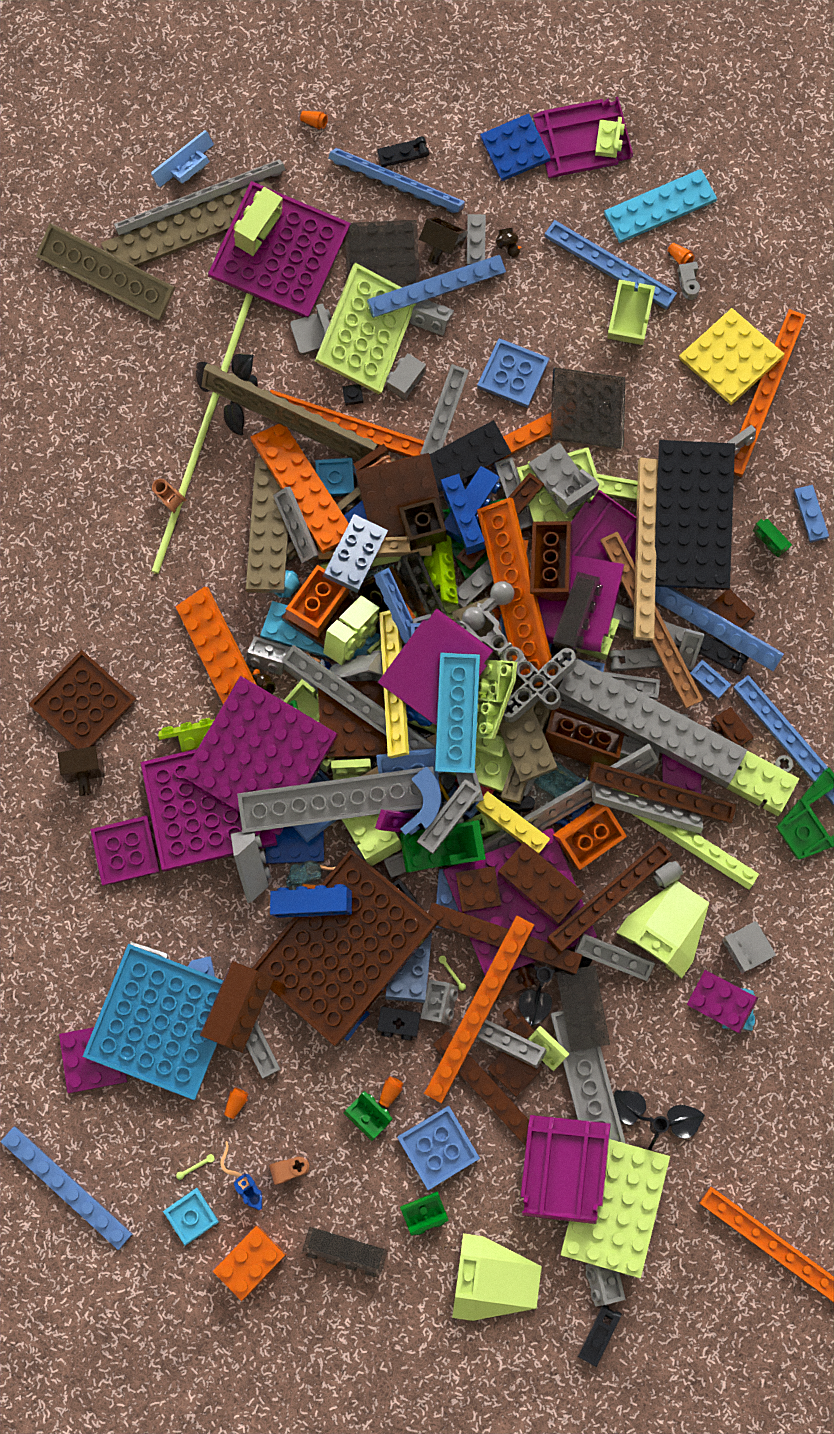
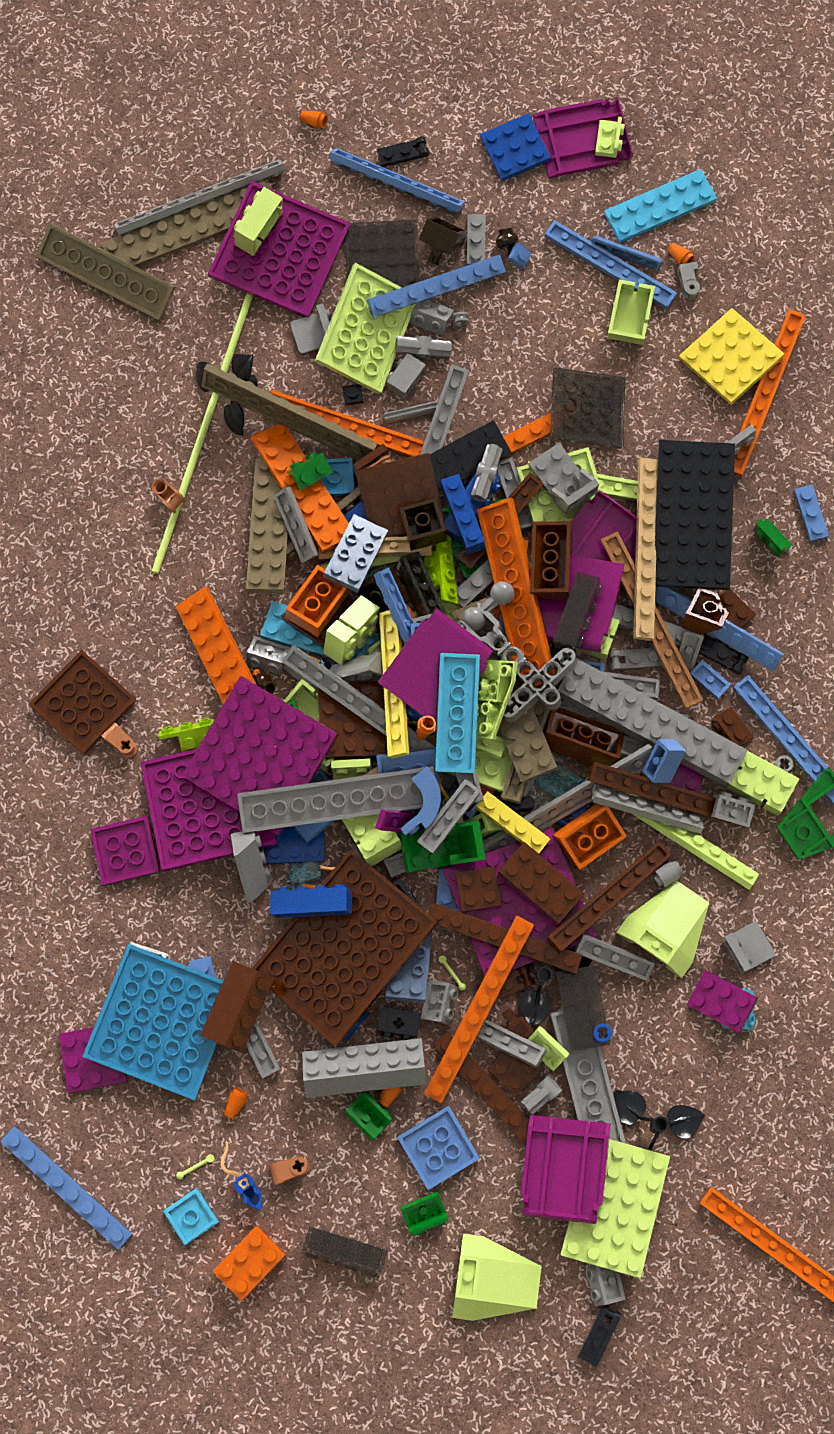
(81, 766): dark brown brick -> none
(118, 739): none -> nougat piece
(185, 161): light blue bracket -> none
(291, 584): medium azure head -> none
(310, 471): none -> green bracket
(363, 1068): none -> light grey brick
(410, 412): none -> light grey axle
(423, 347): none -> light grey piece
(425, 727): none -> orange cone
(460, 319): none -> light grey bush
(486, 473): none -> light grey piece
(513, 373): medium blue plate -> none
(519, 256): none -> medium blue plate
(545, 1092): none -> light grey piece
(596, 1033): none -> blue bush
(628, 253): none -> medium blue slope
(664, 761): none -> medium blue brick
(705, 613): none -> reddish brown slope
(733, 810): none -> light grey bracket

